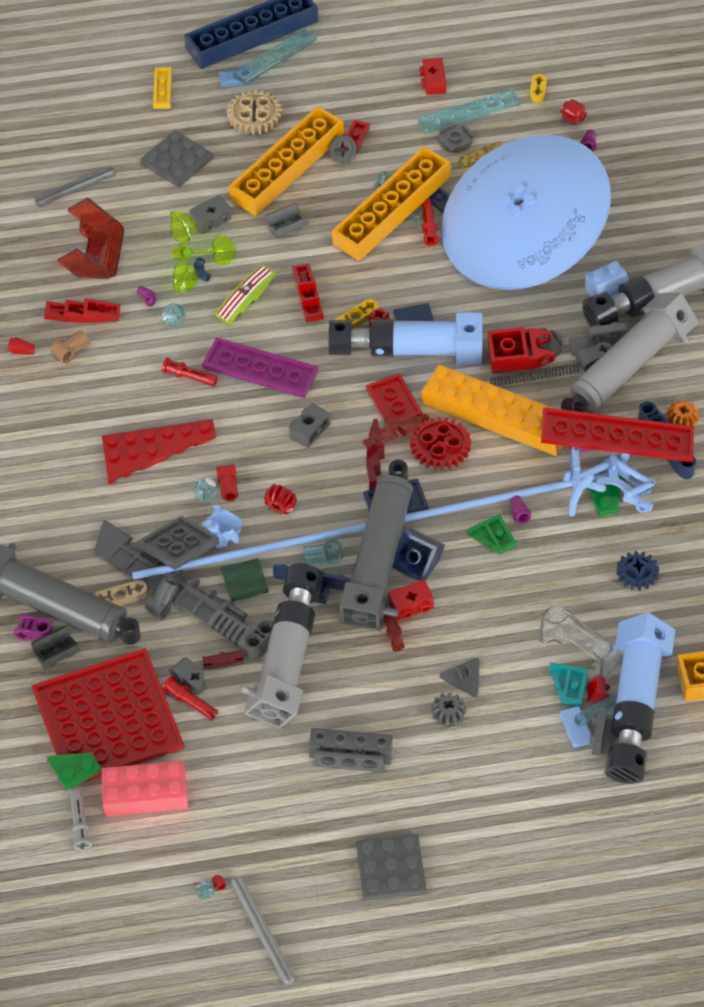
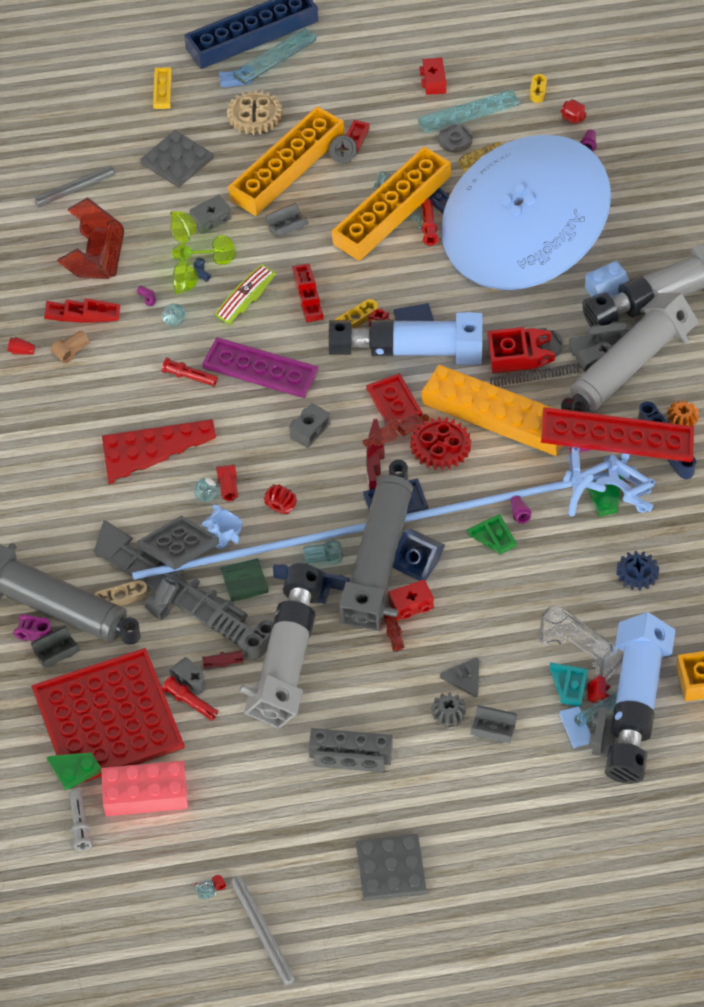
(494, 724): none -> dark grey bracket

